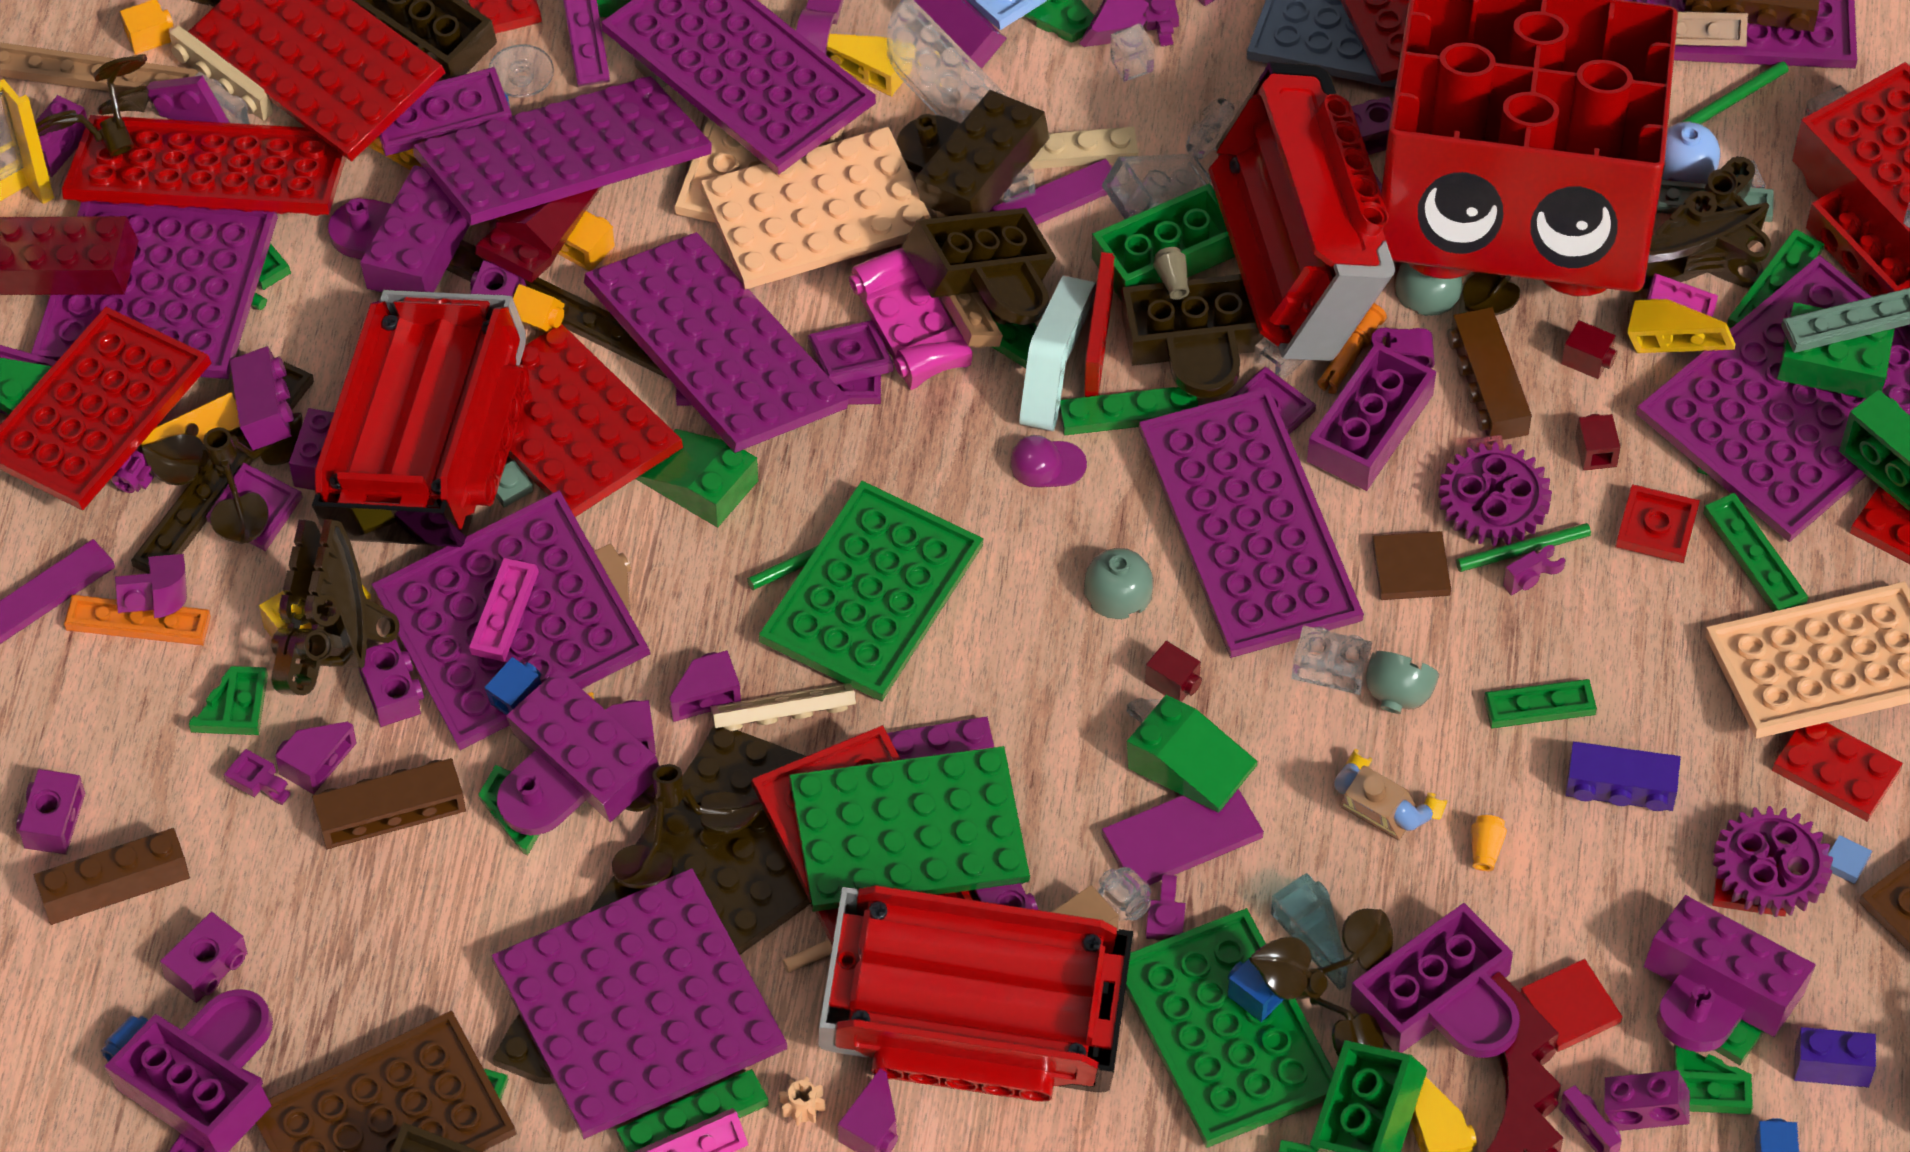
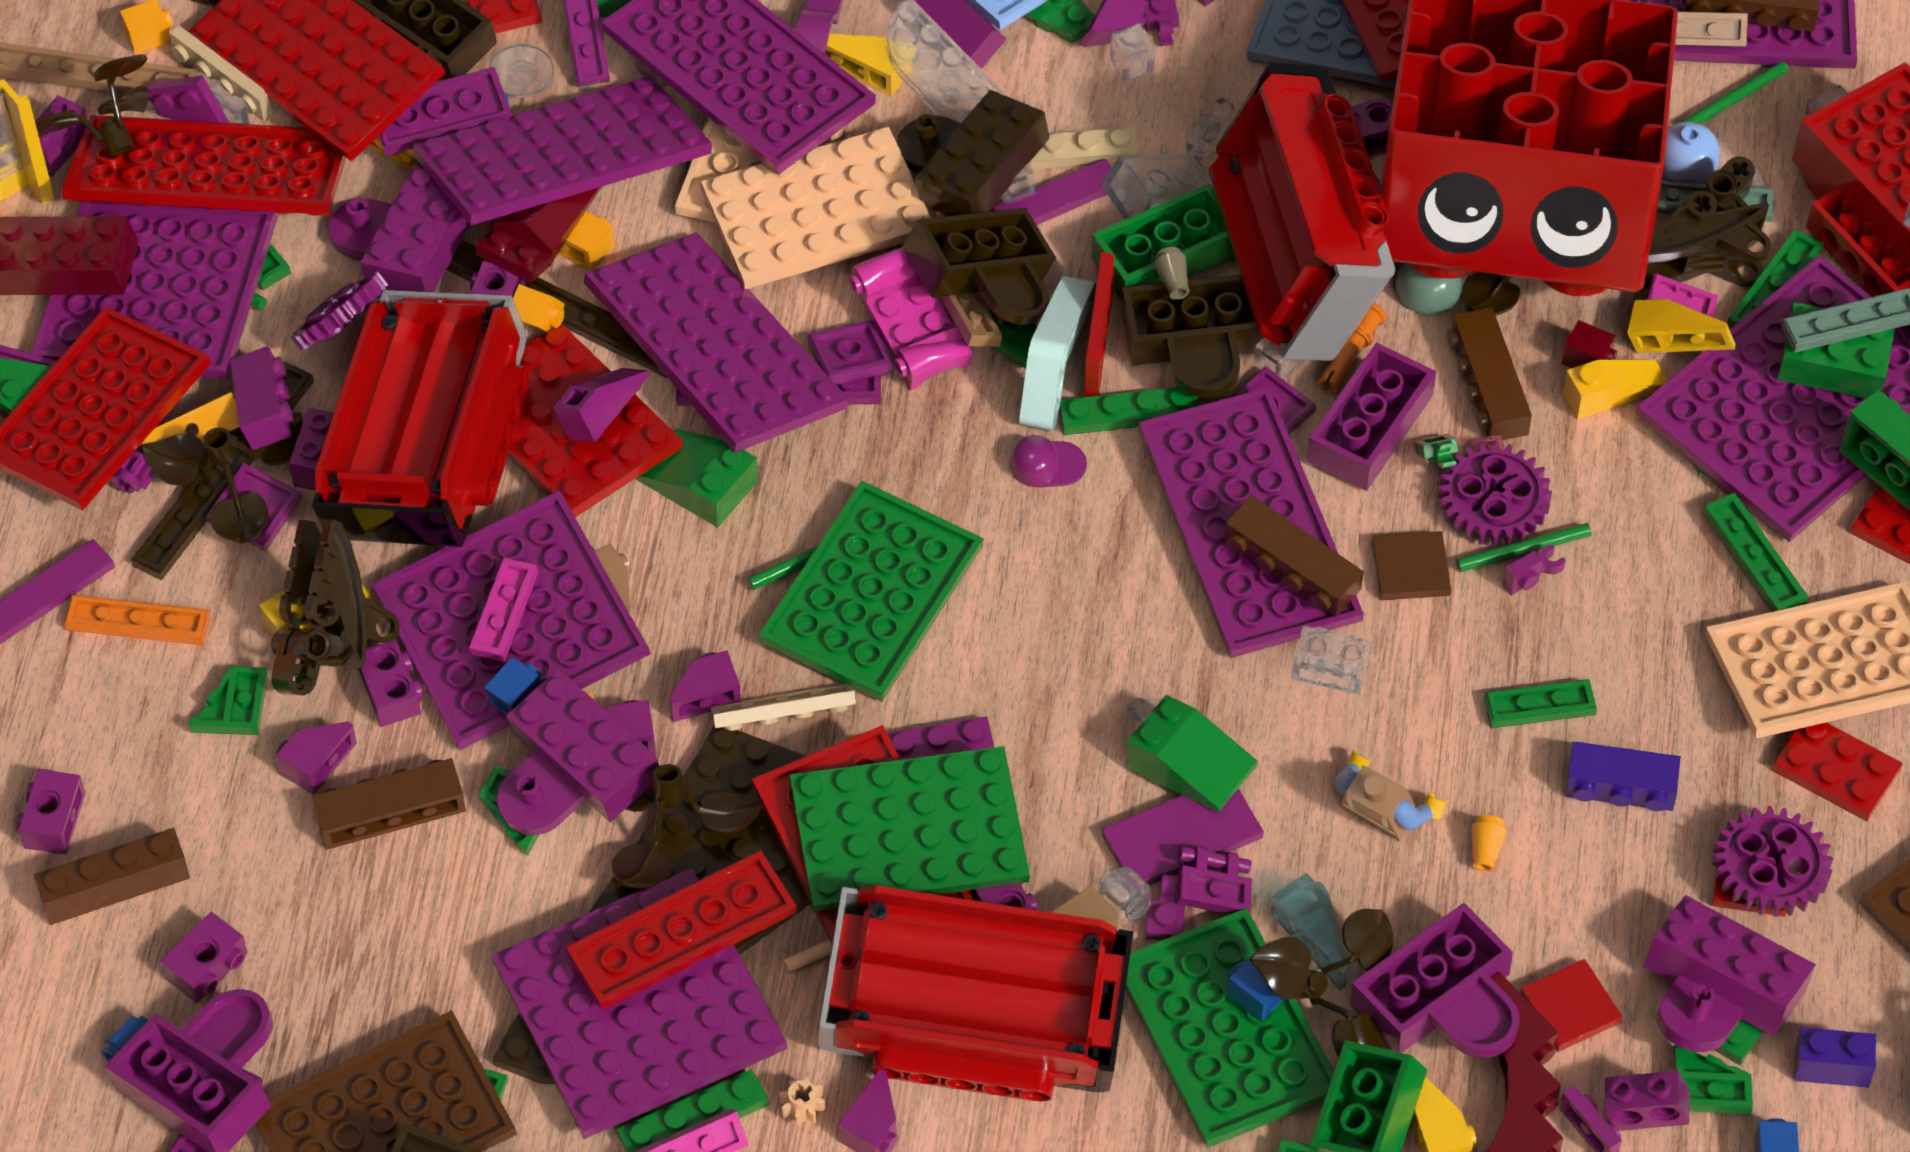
(160, 590): magenta brick -> none
(254, 773): magenta plate -> none
(339, 310): none -> magenta gear
(513, 484): sand green plate -> none
(594, 403): none -> magenta slope
(681, 930): none -> red plate
(1118, 583): sand green cylinder -> none
(1173, 672): dark red brick -> none
(1212, 889): none -> magenta plate
(1293, 556): none -> reddish brown brick
(1399, 682): sand green cylinder -> none
(1412, 343): magenta piece -> none
(1438, 449): none -> green plate
(1597, 442): dark red brick -> none
(1610, 384): none -> yellow slope
(1657, 523): red plate -> none
(1848, 859): medium blue tile -> none

